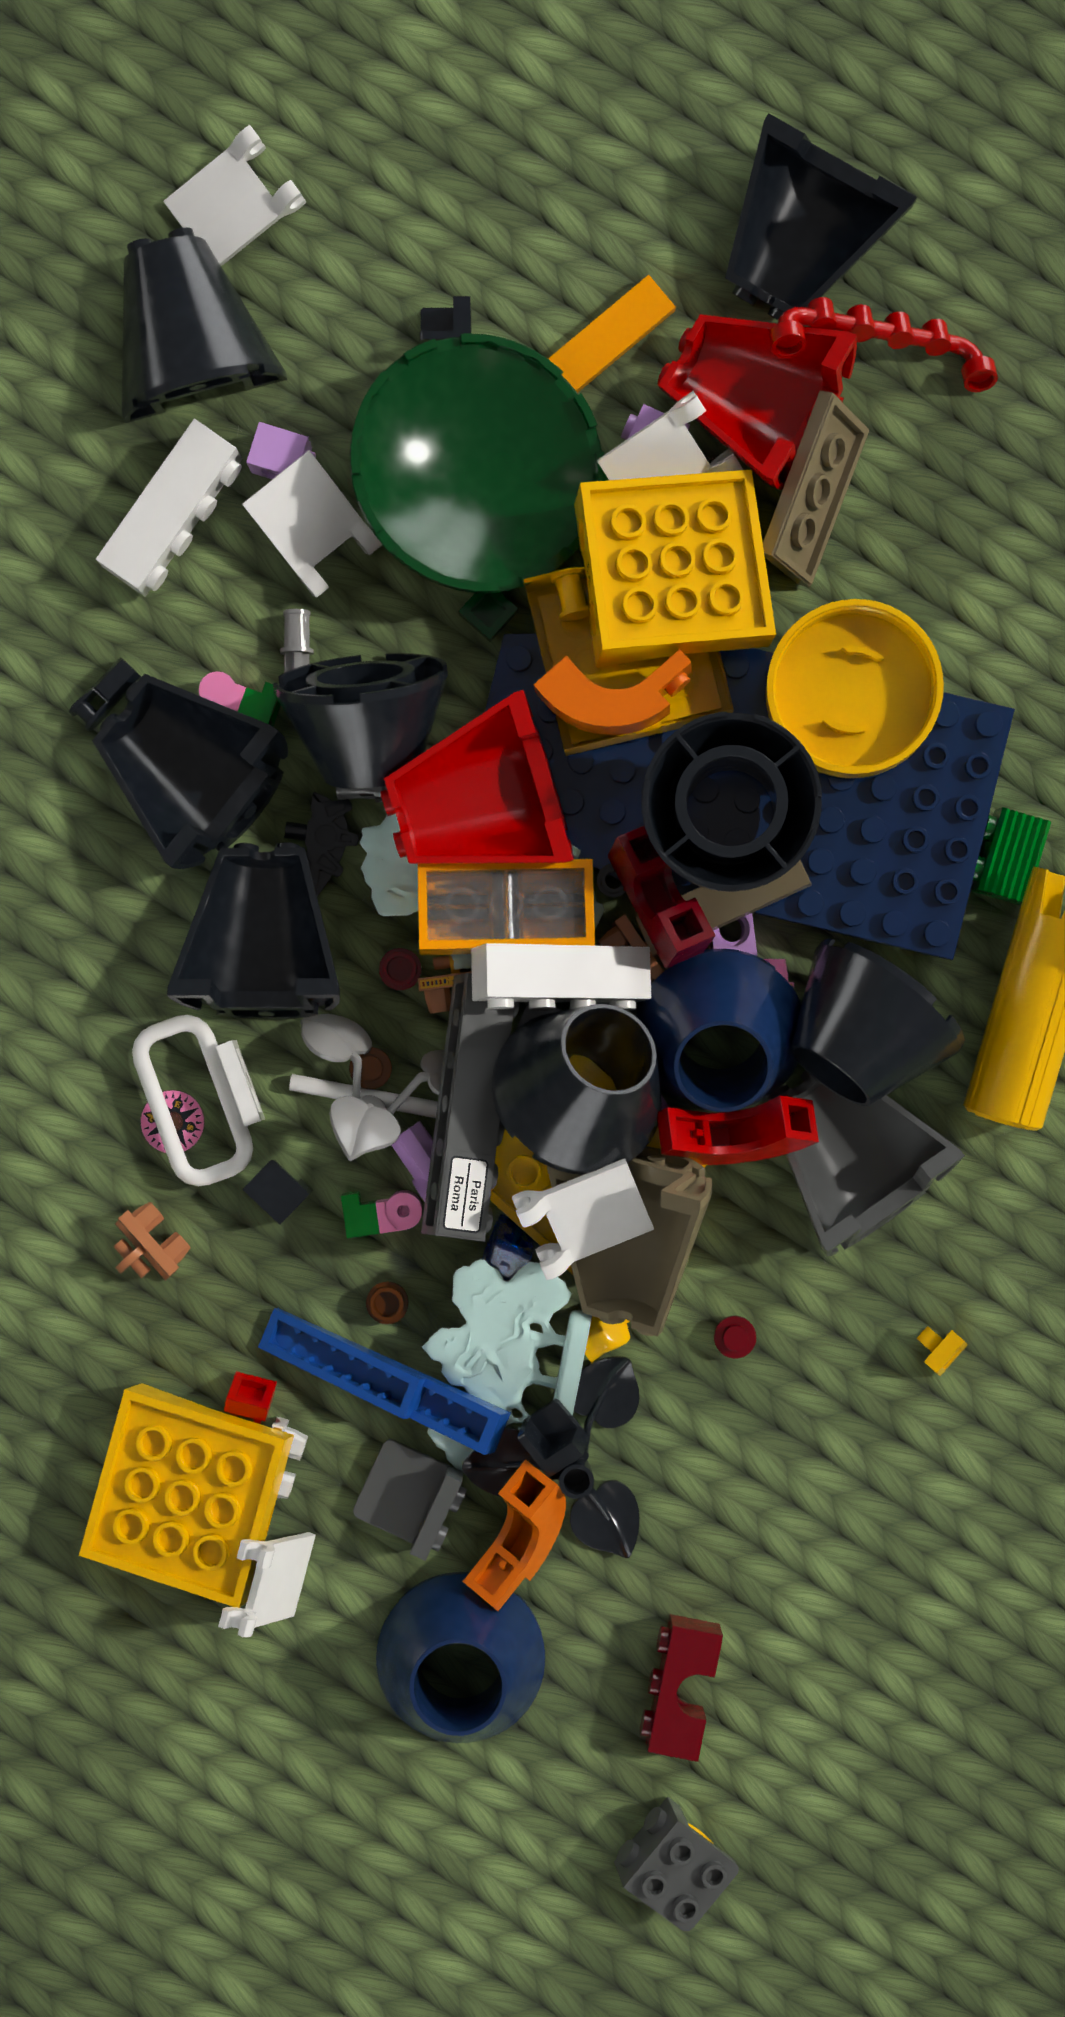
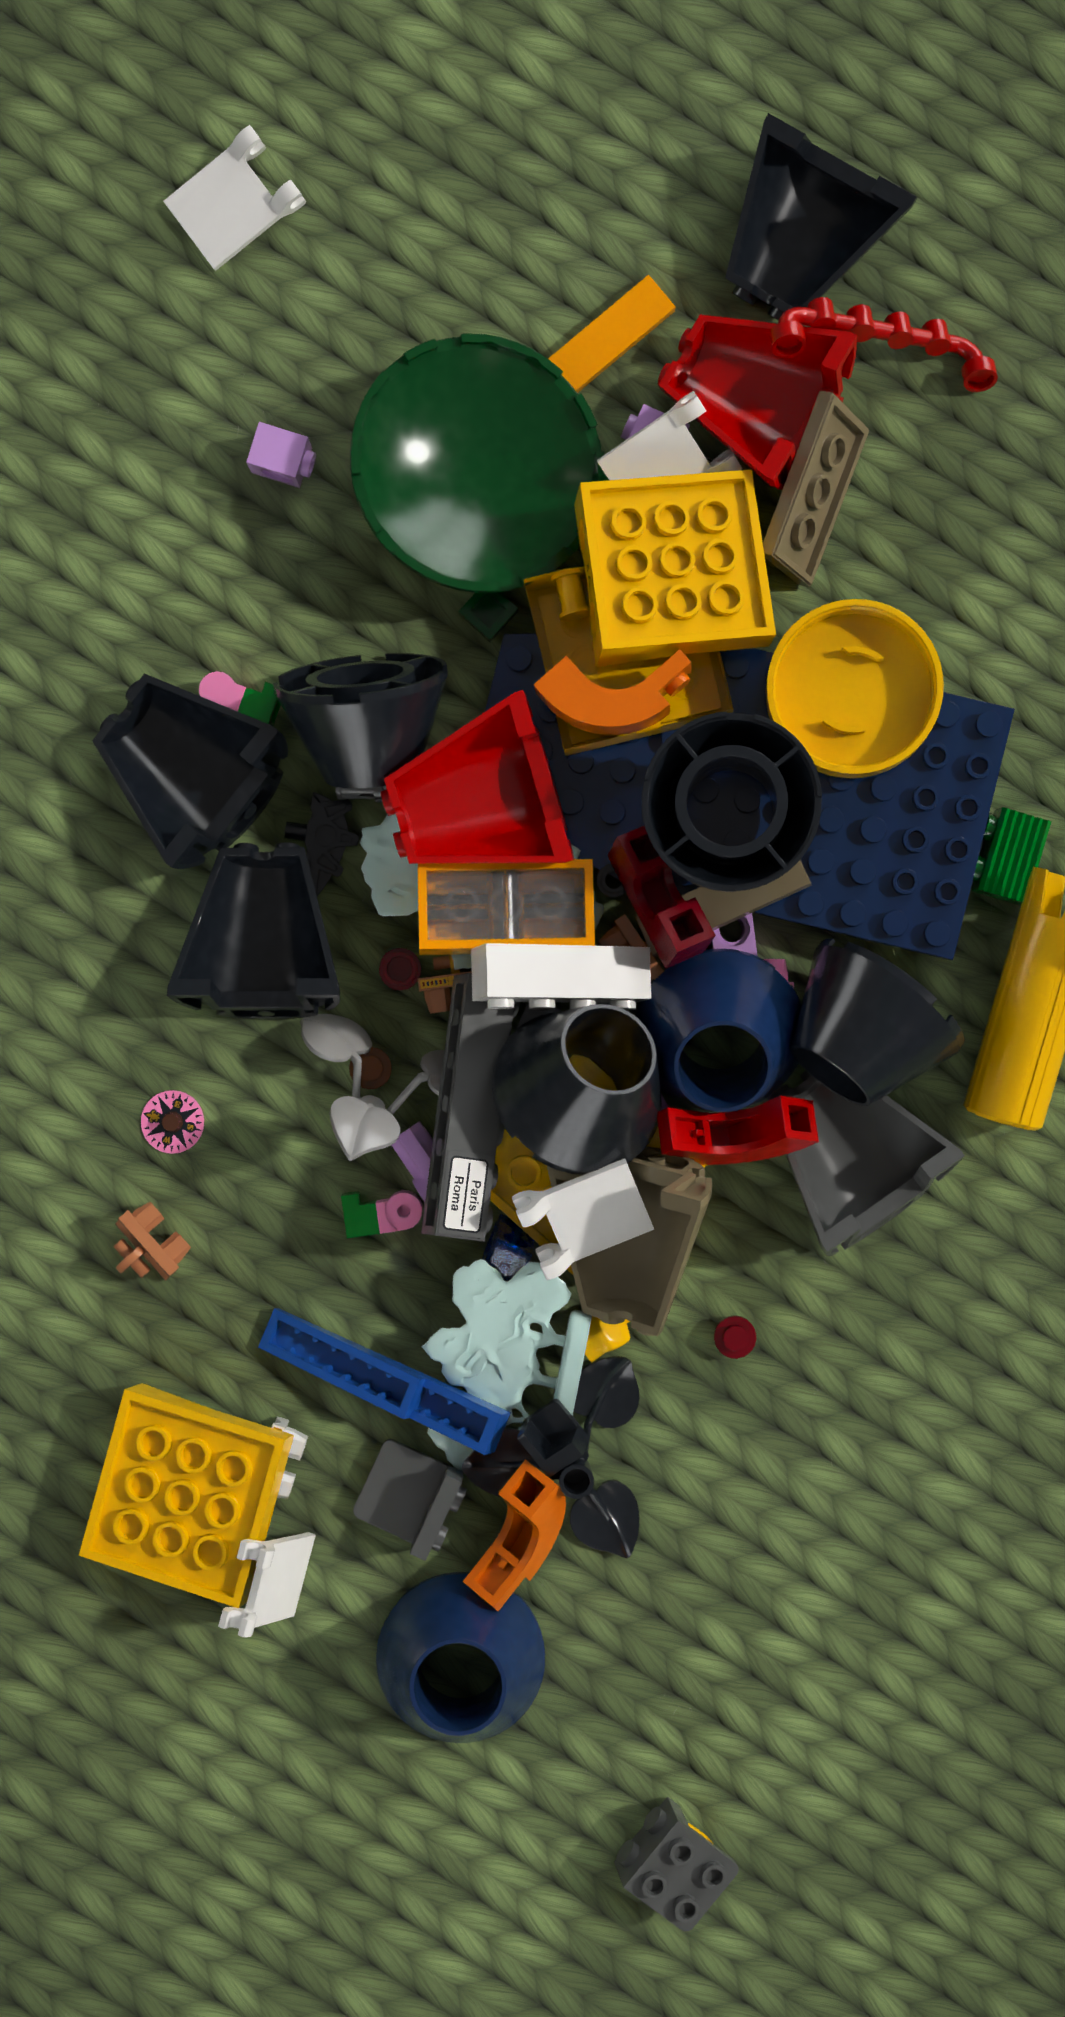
(111, 688): black bar -> none
(170, 508): white brick -> none
(185, 327): black cone -> none
(232, 1086): white bar -> none
(250, 1397): red tile -> none
(277, 1191): black panel -> none
(296, 638): light grey axle -> none
(307, 519): white flag -> none
(336, 1090): white bar -> none
(387, 1302): reddish brown plate -> none
(446, 322): black panel -> none
(687, 1650): dark red arch -> none
(943, 1350): yellow tile -> none

